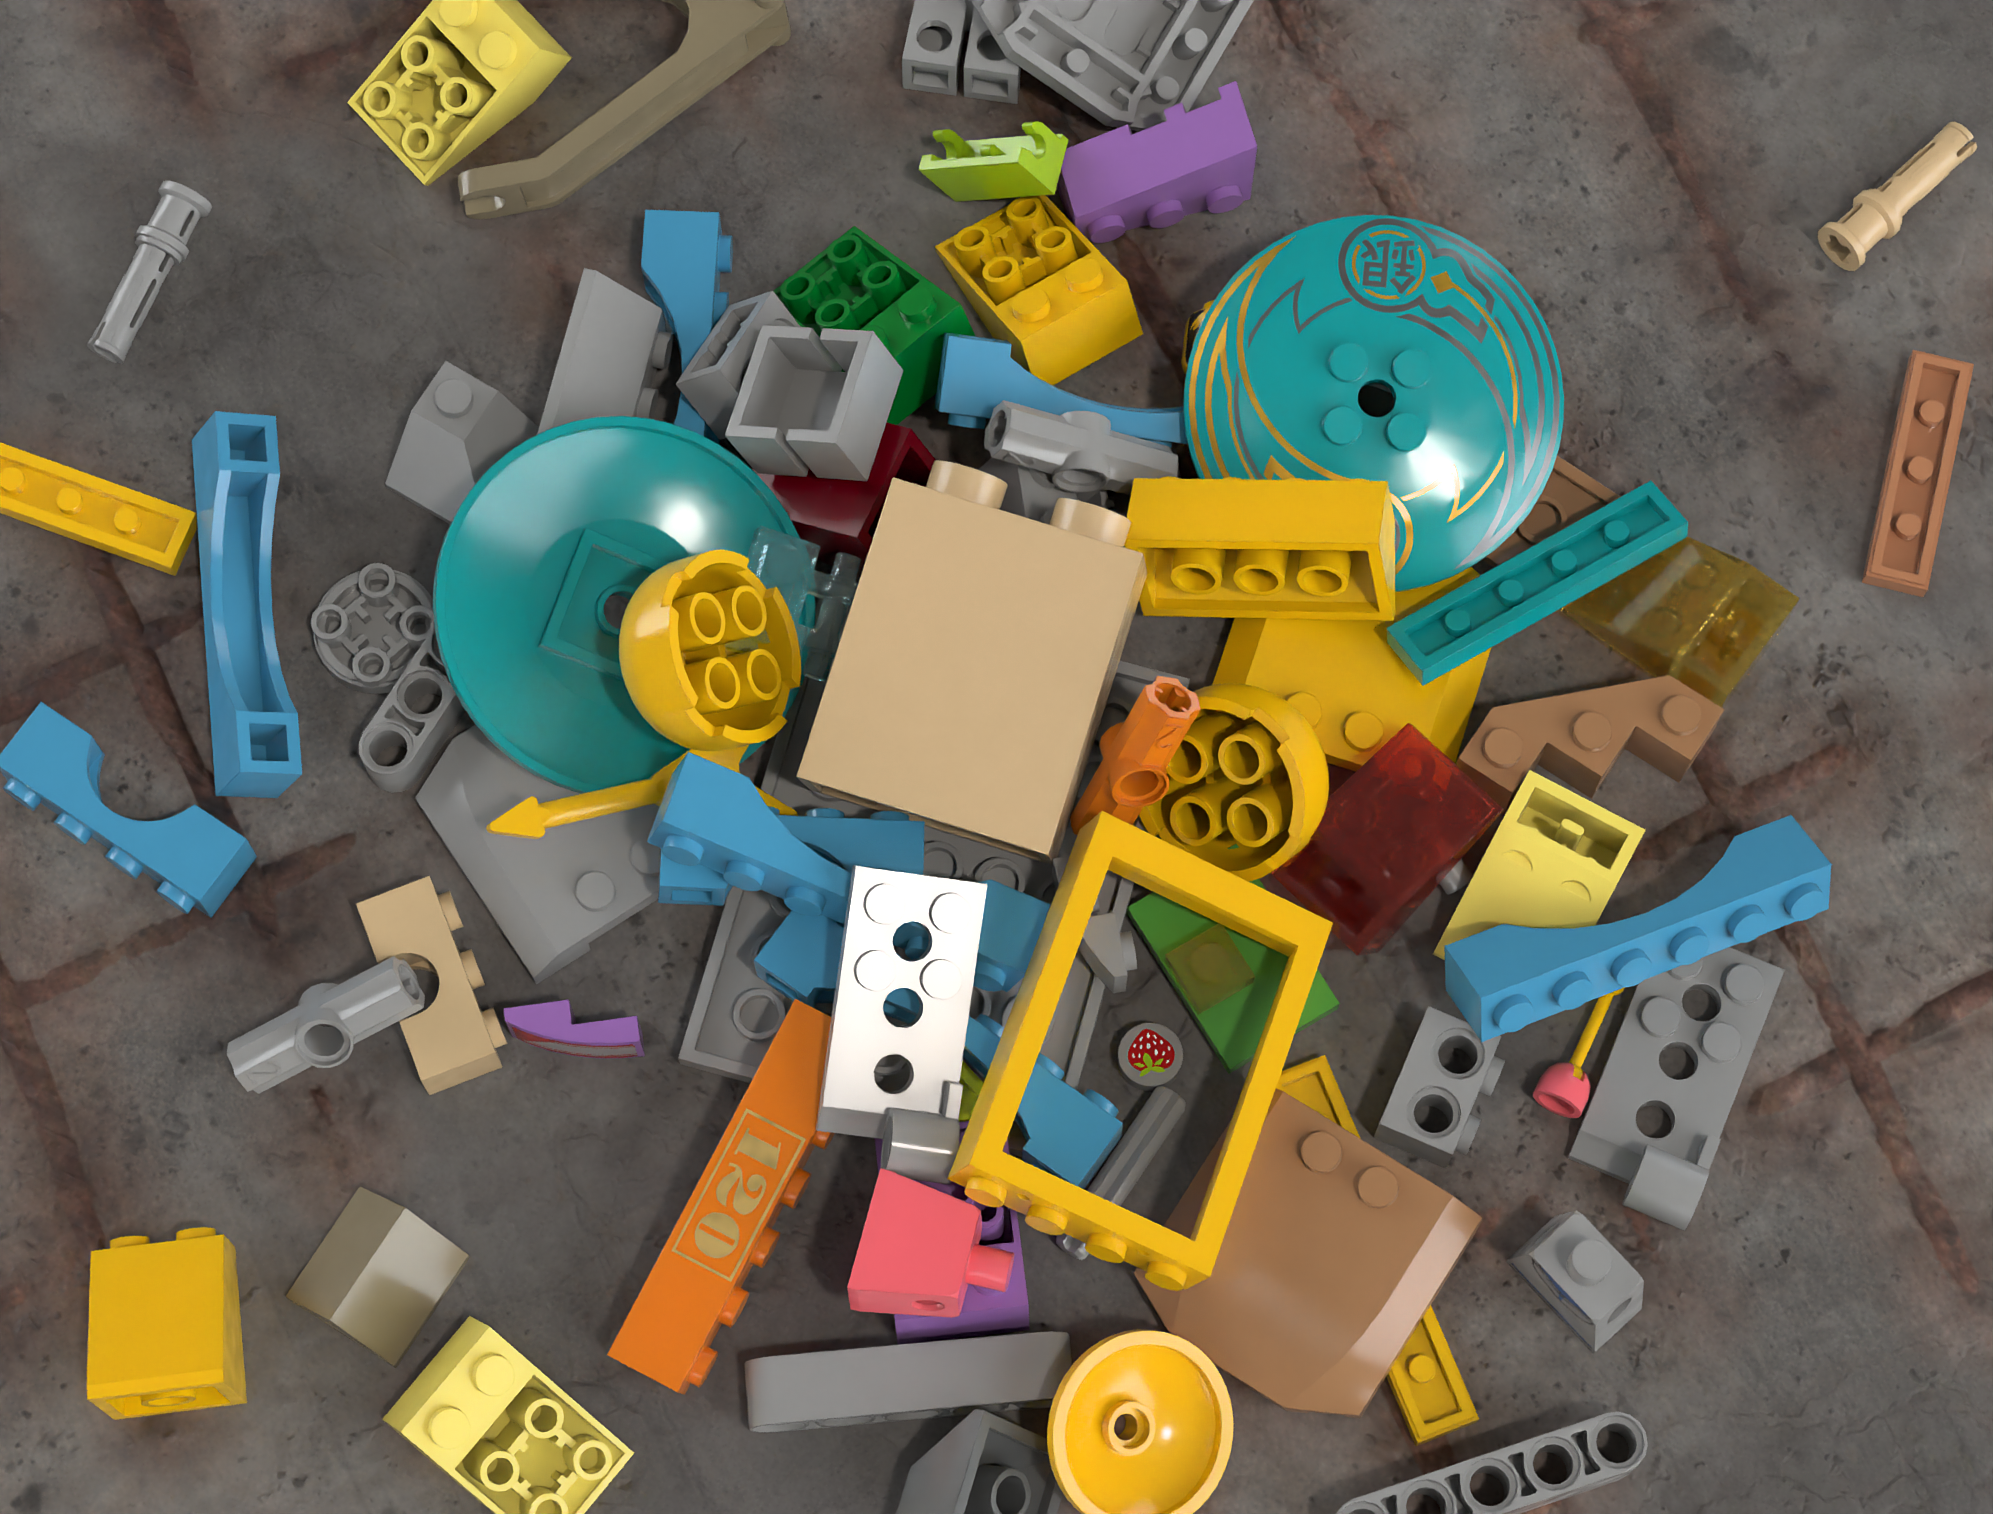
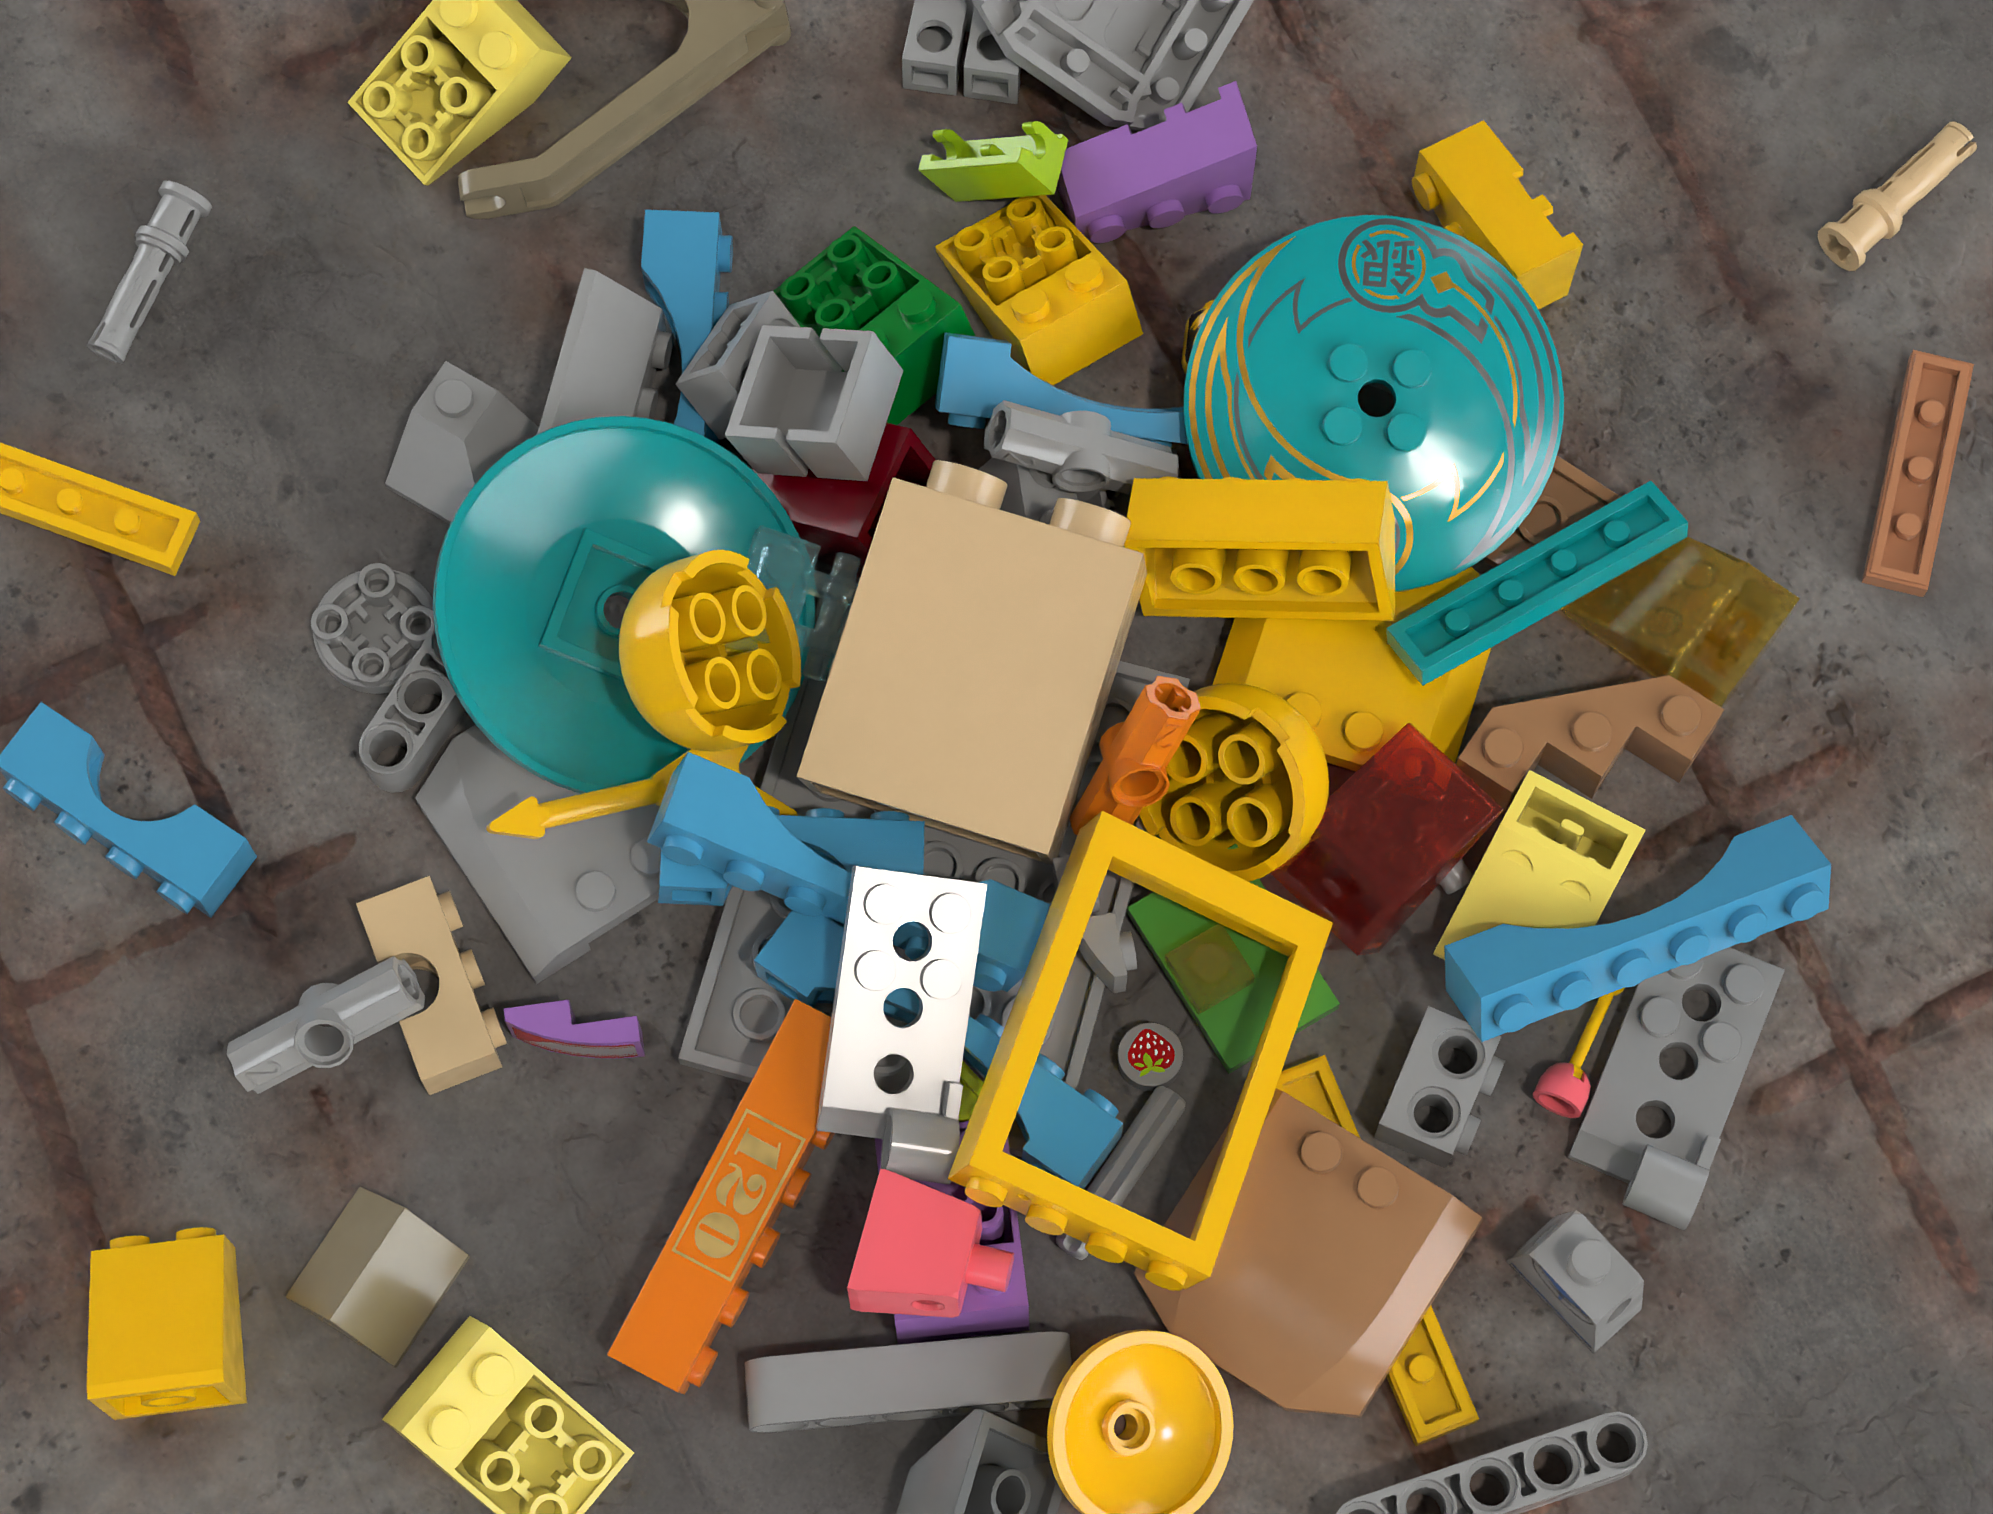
(248, 699): dark azure arch -> none
(1478, 195): none -> yellow wedge

